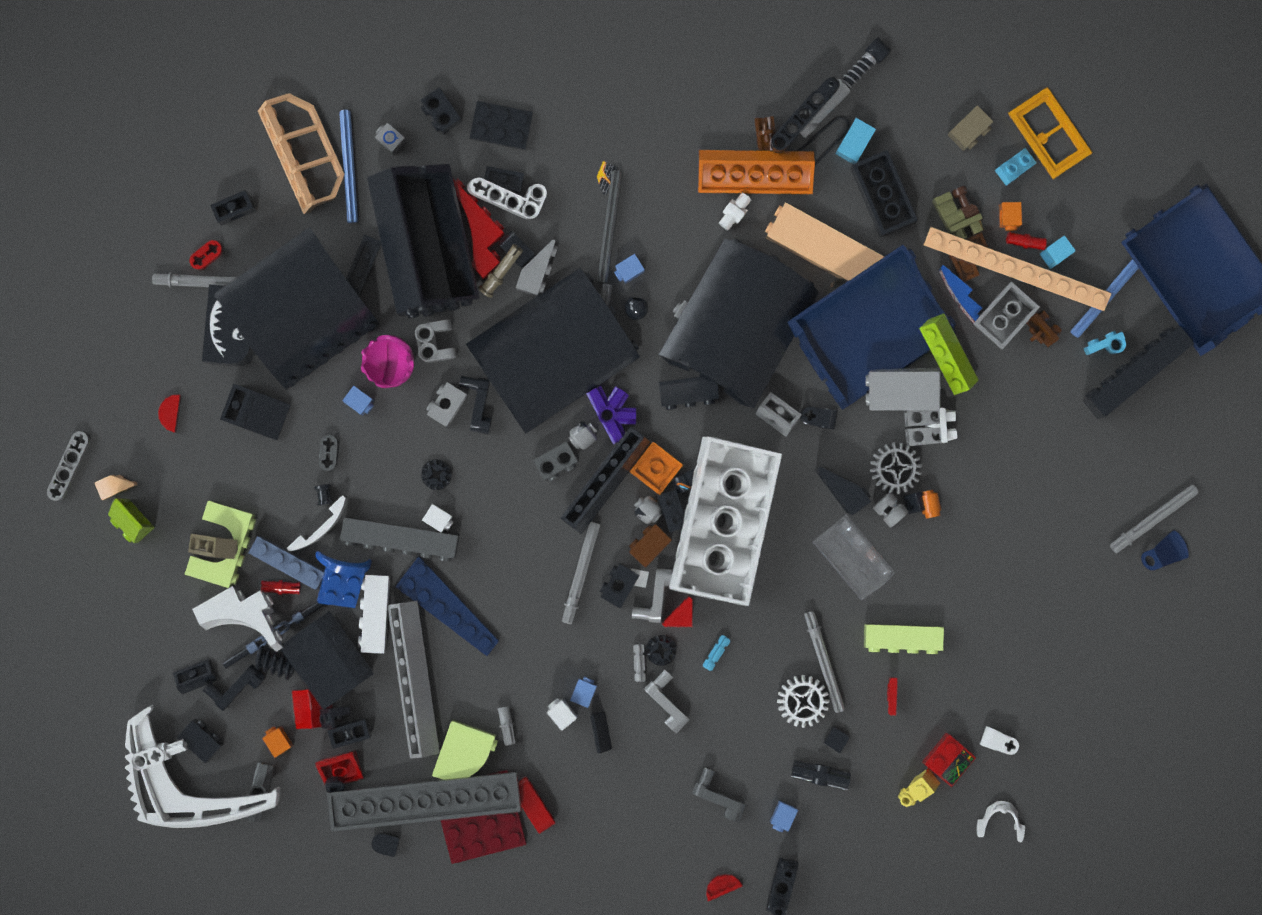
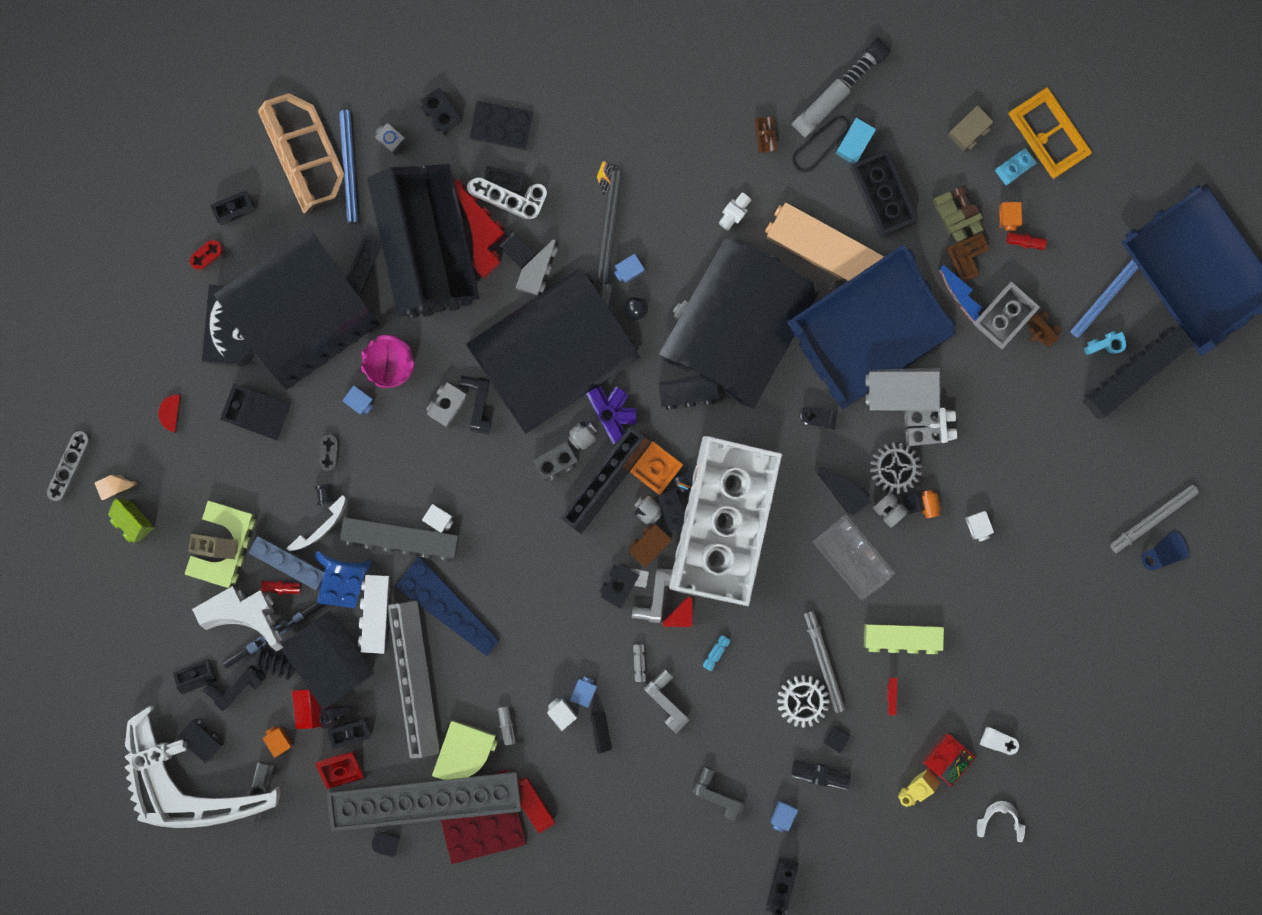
(189, 280): light grey axle -> none
(334, 784): black tile -> none
(430, 342): light grey piece -> none
(445, 476): black gear -> none
(496, 278): dark tan pin -> none
(580, 573): light grey axle -> none
(666, 642): black gear -> none
(722, 885): red tile -> none
(756, 172): orange arch -> none
(778, 414): light grey brick -> none
(825, 93): black piece -> none
(949, 354): lime brick -> none
(979, 526): none -> white brick
(1017, 268): light nougat plate -> none
(1057, 252): medium azure panel -> none

